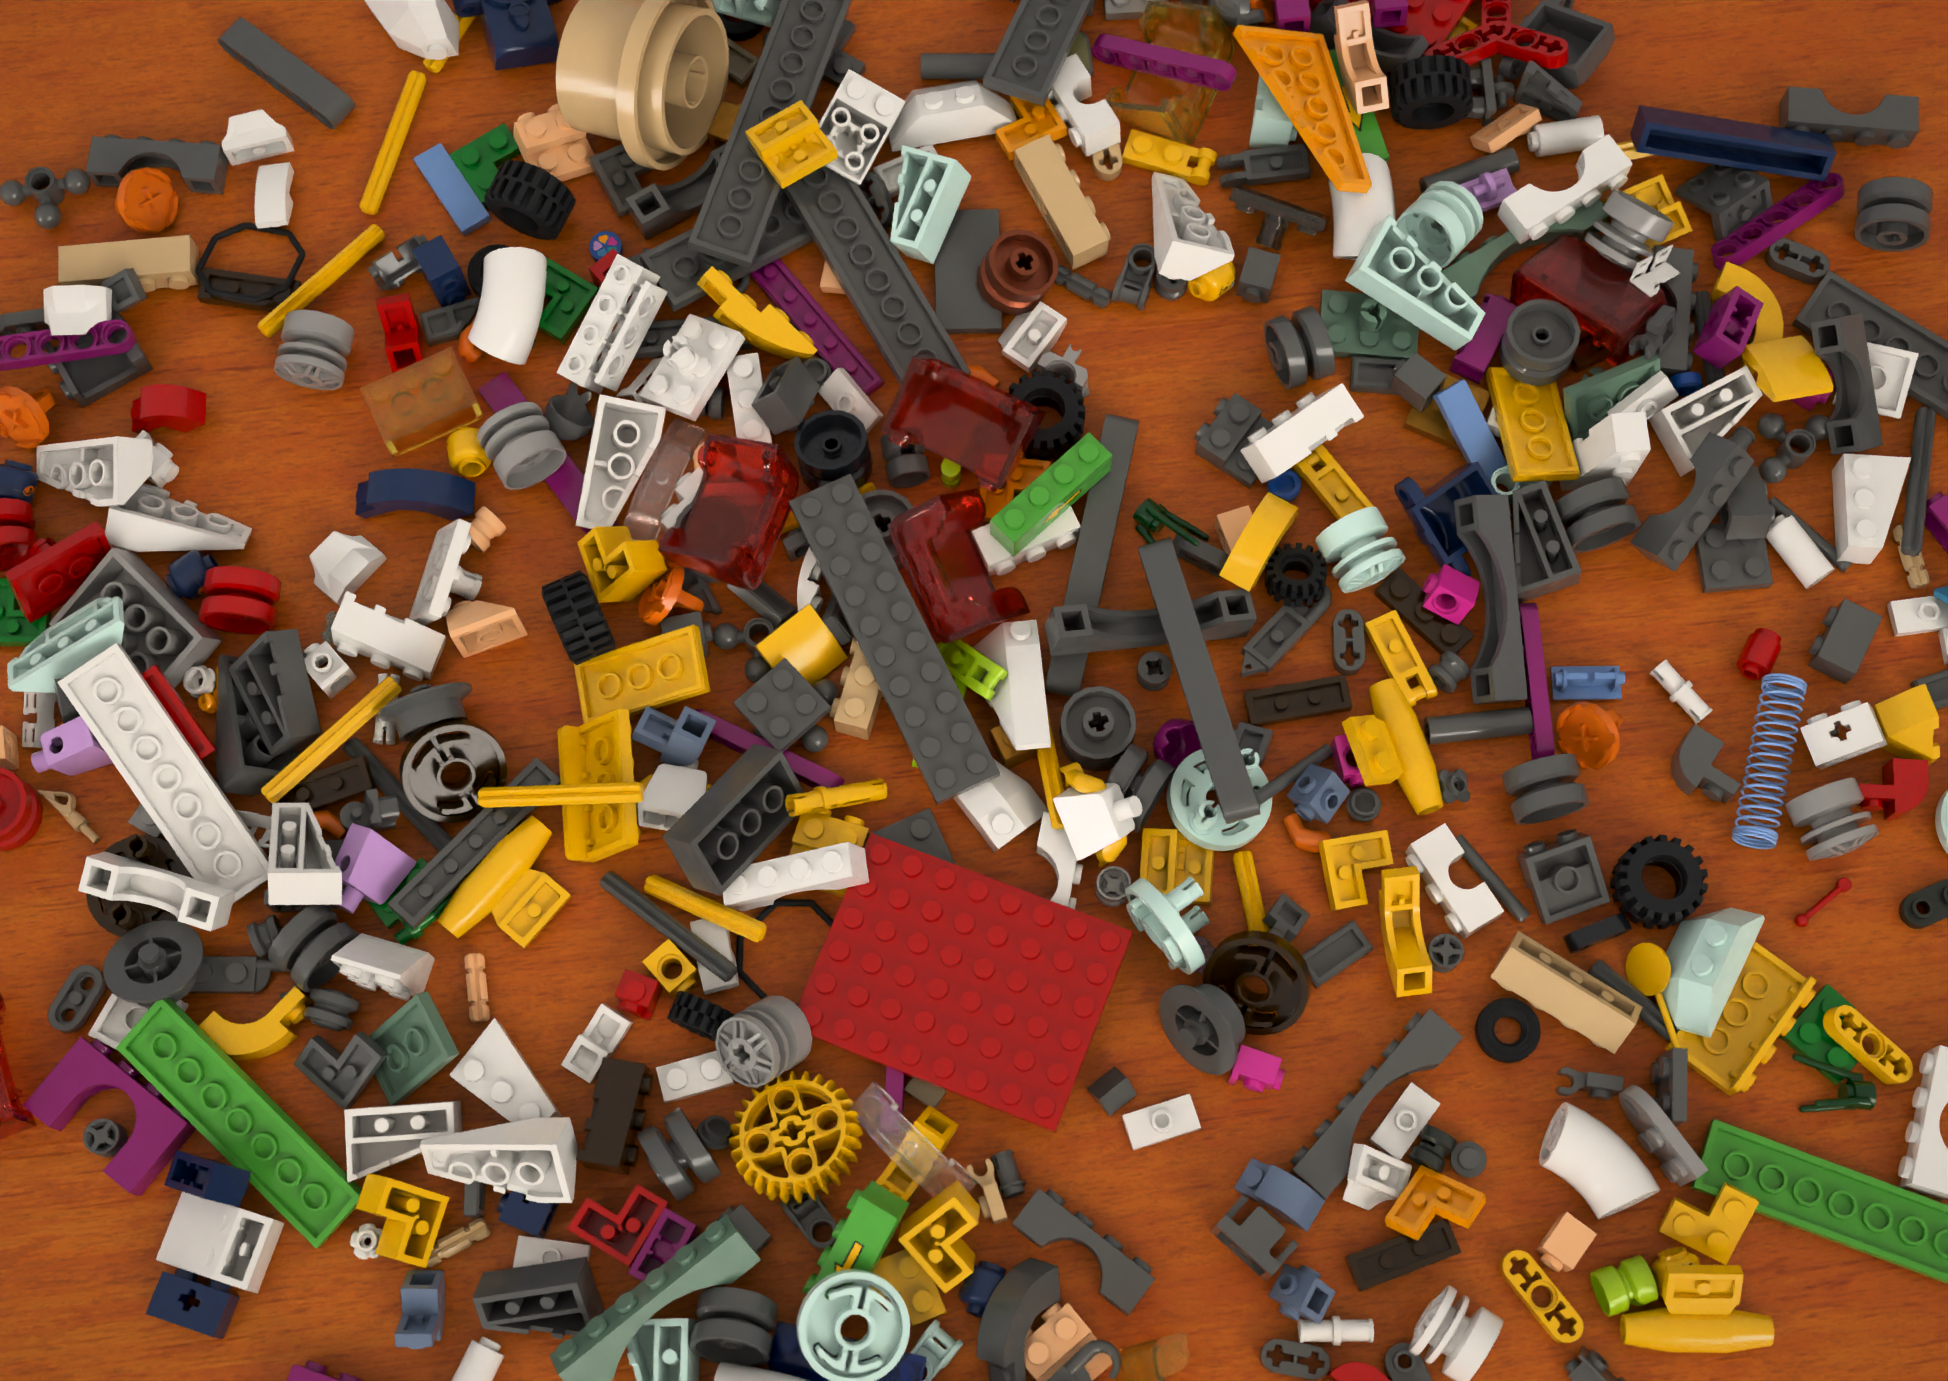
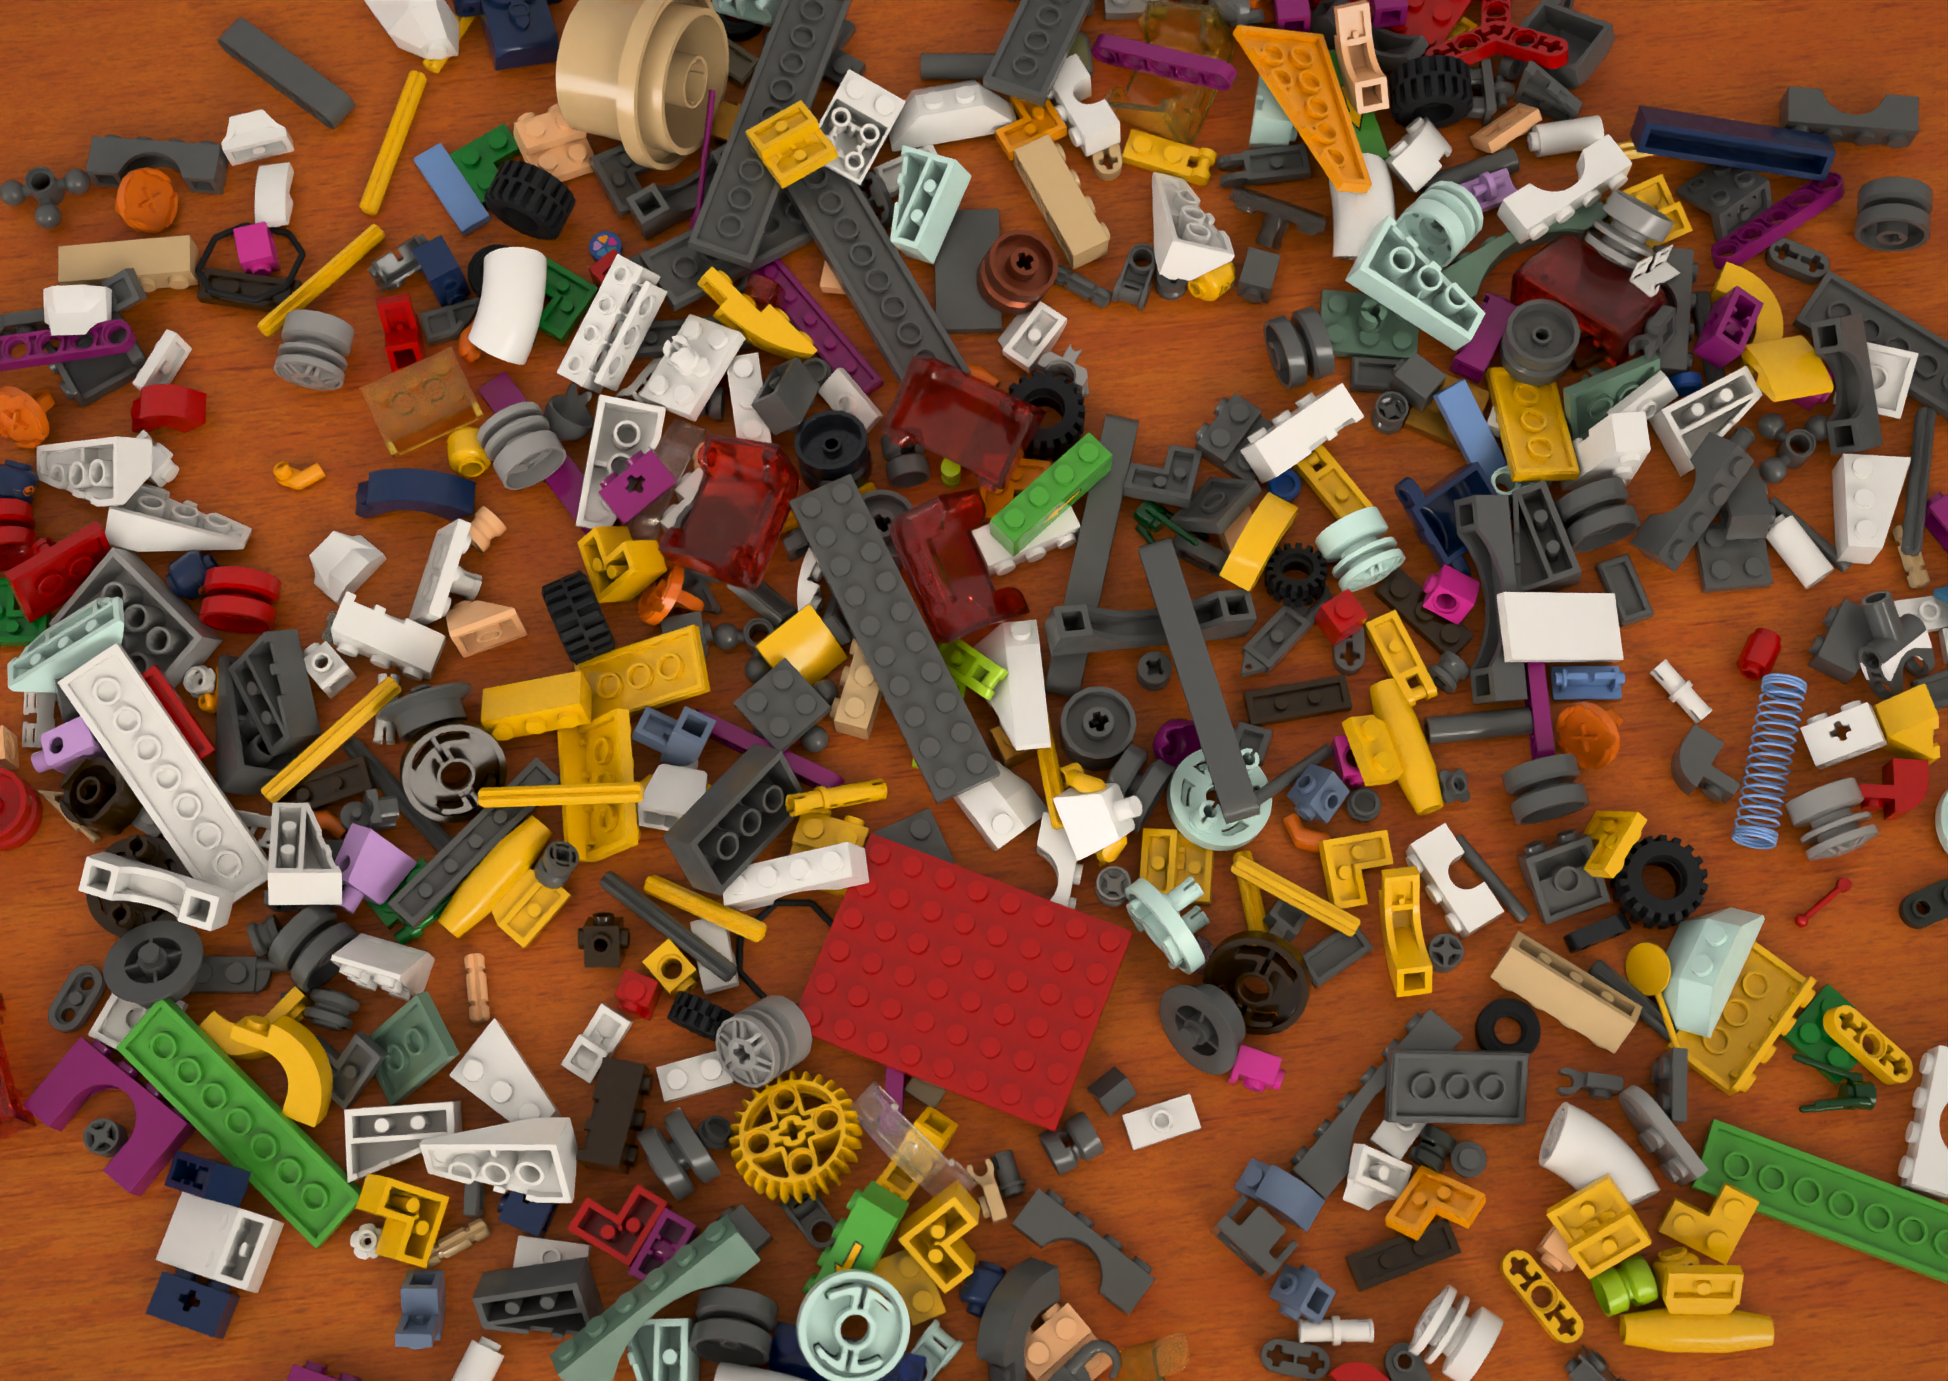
(98, 797): none -> dark brown brick
(164, 361): none -> white plate
(256, 249): none -> dark pink brick
(296, 478): none -> light orange arm
(302, 1059): none -> yellow arch
(537, 706): none -> yellow brick
(556, 864): none -> dark grey wheel
(604, 940): none -> dark brown brick
(656, 483): none -> magenta brick
(704, 159): none -> magenta piece
(765, 291): none -> clear red plate
(1083, 1138): none -> dark grey wheel
(1169, 484): none -> dark grey plate
(1217, 505): none -> dark grey tile
(1295, 895): none -> yellow axle
(1340, 617): none -> red brick
(1391, 405): none -> dark grey wheel
(1418, 154): none -> white brick
(1456, 1086): none -> dark grey tile
(1559, 627): none -> white tile
(1599, 1226): none -> yellow slope
(1613, 836): none -> yellow plate
(1620, 578): none -> dark grey tile
(1892, 645): none -> dark grey connector

